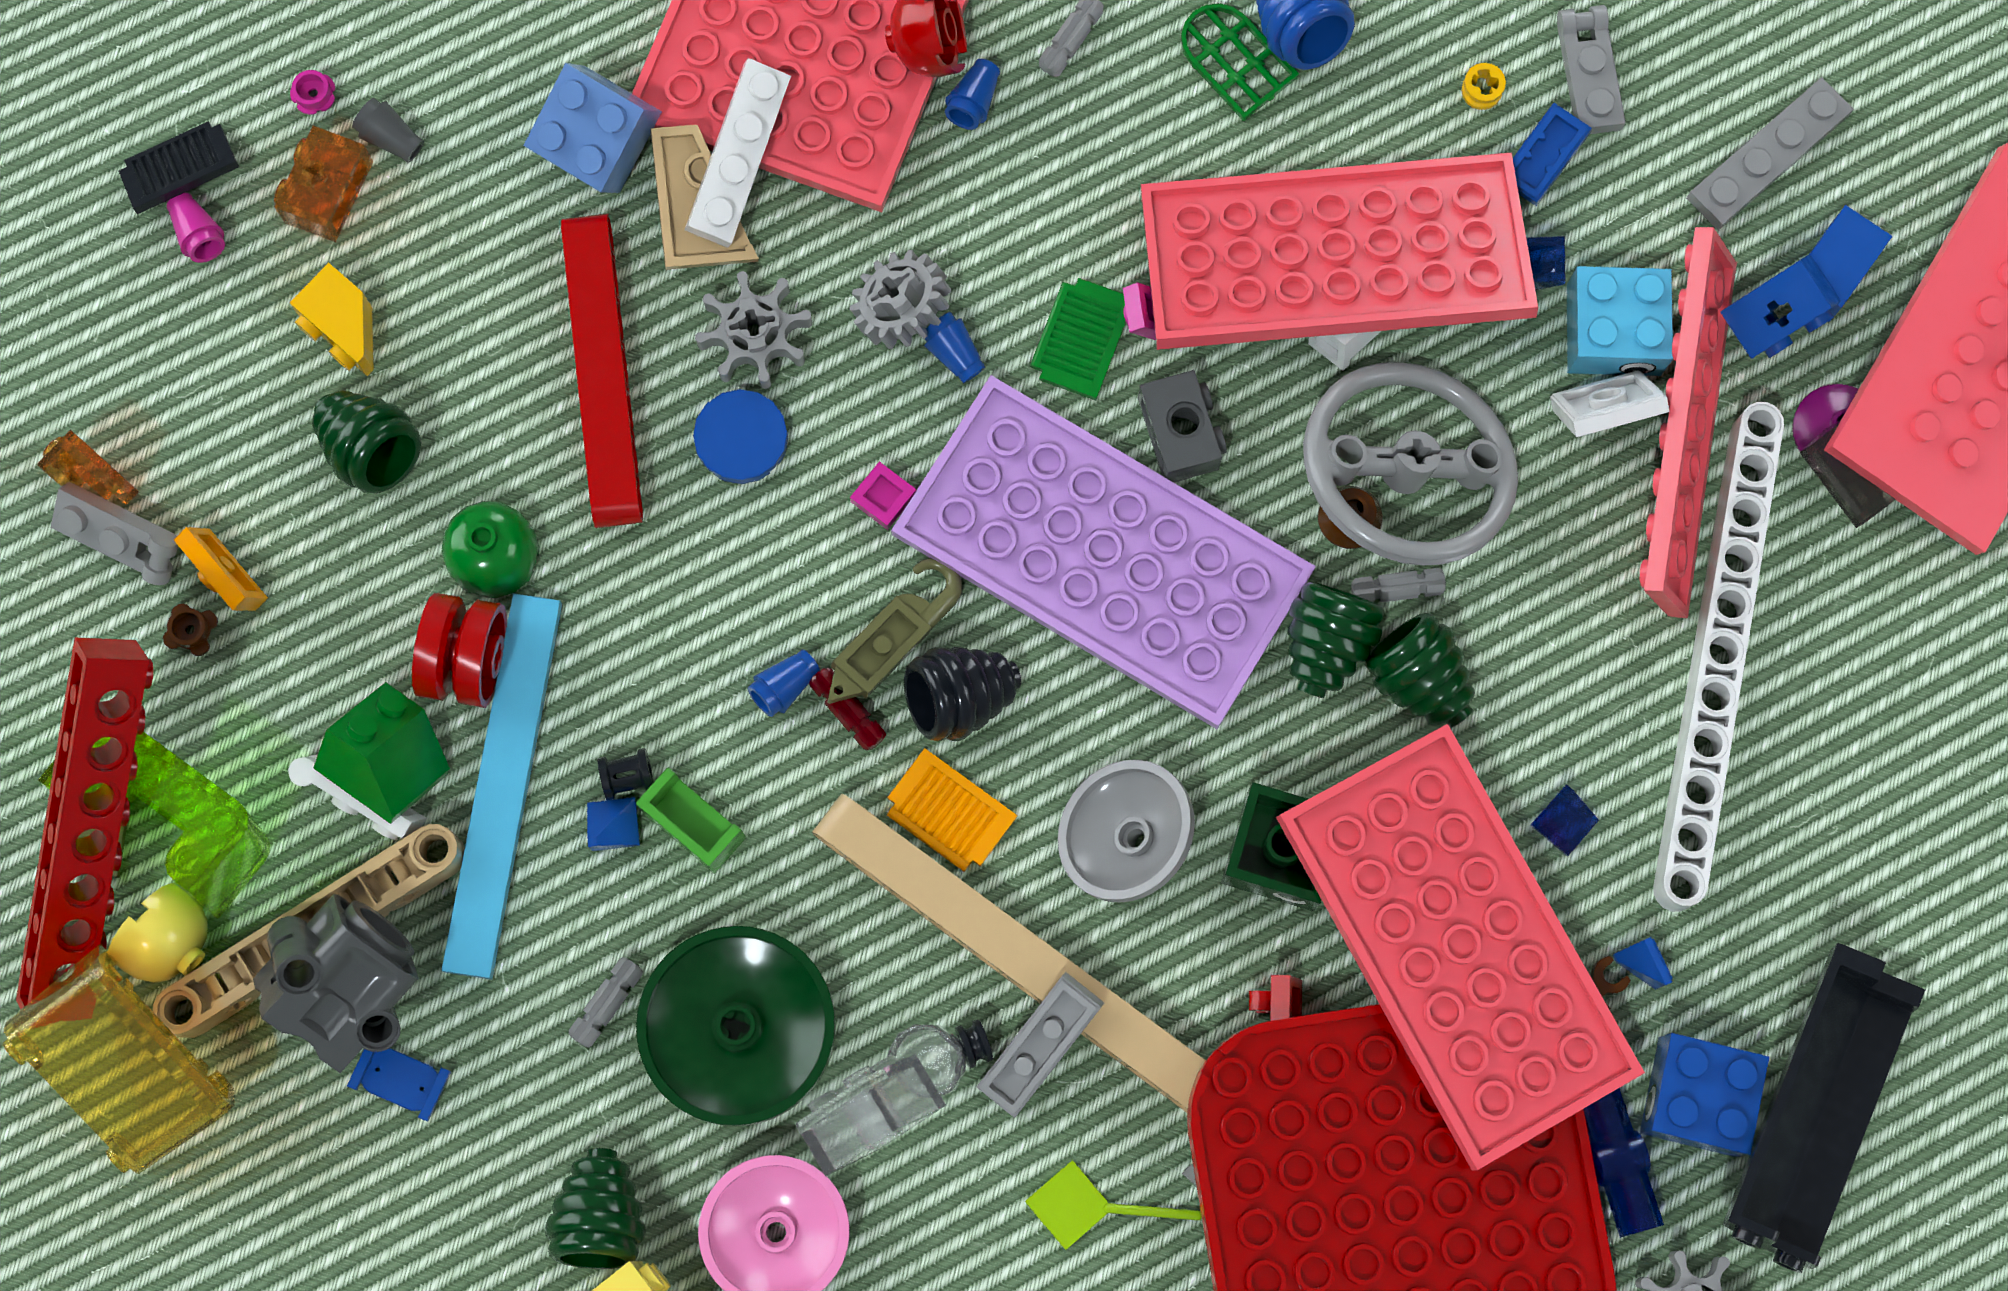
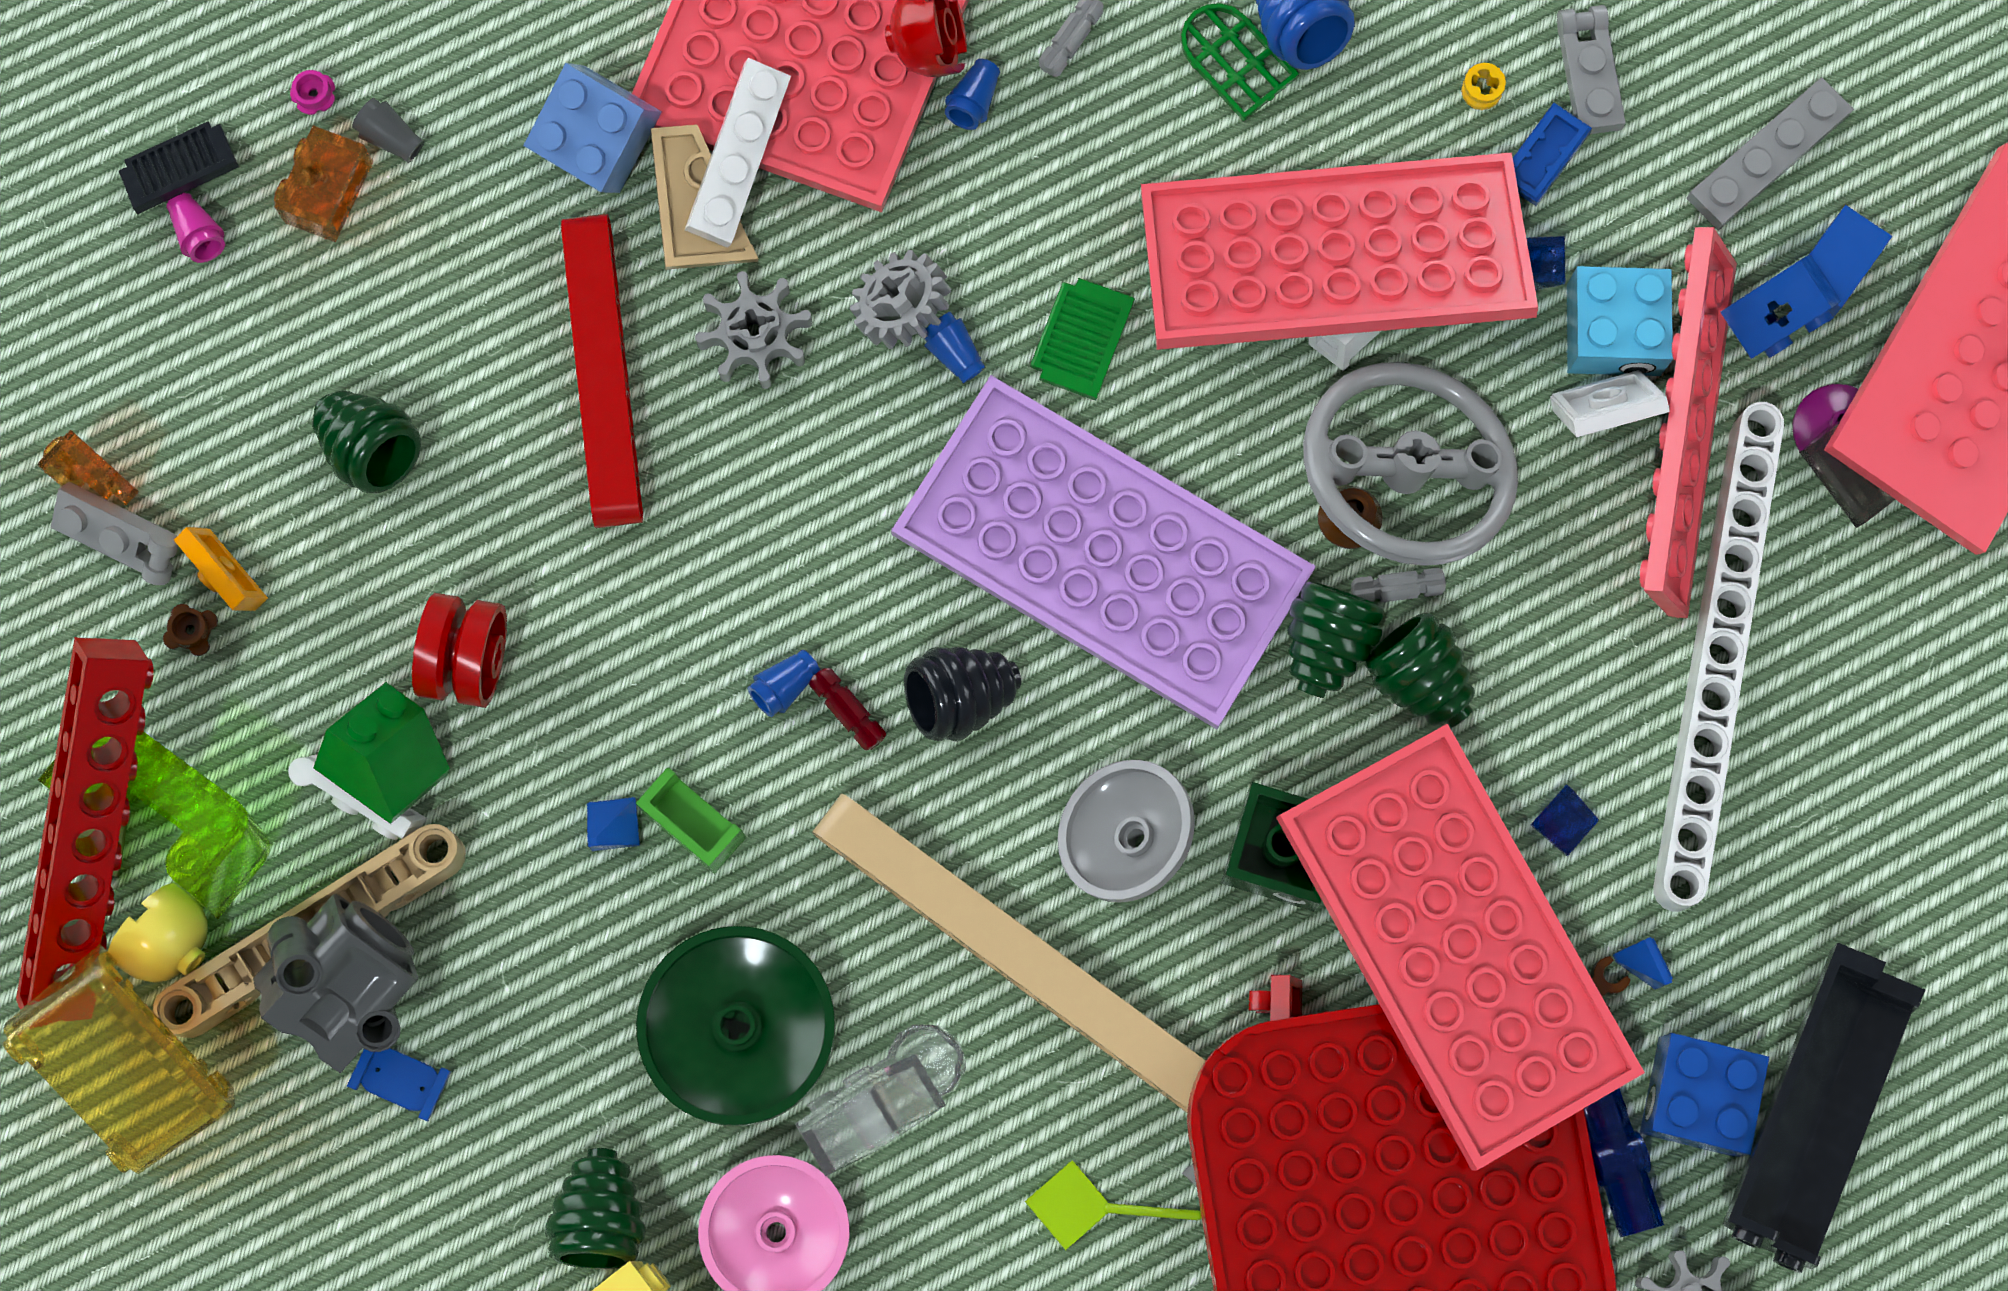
(341, 315): yellow slope -> none
(490, 549): green cylinder -> none
(502, 787): medium azure tile -> none
(605, 1002): light grey axle -> none
(612, 785): black bush -> none
(740, 436): blue tile -> none
(883, 495): dark pink plate -> none
(891, 637): olive plate -> none
(948, 812): light orange window -> none
(974, 1043): black bush -> none
(1040, 1044): light grey tile -> none
(1139, 310): dark pink plate -> none
(1179, 454): dark grey brick -> none

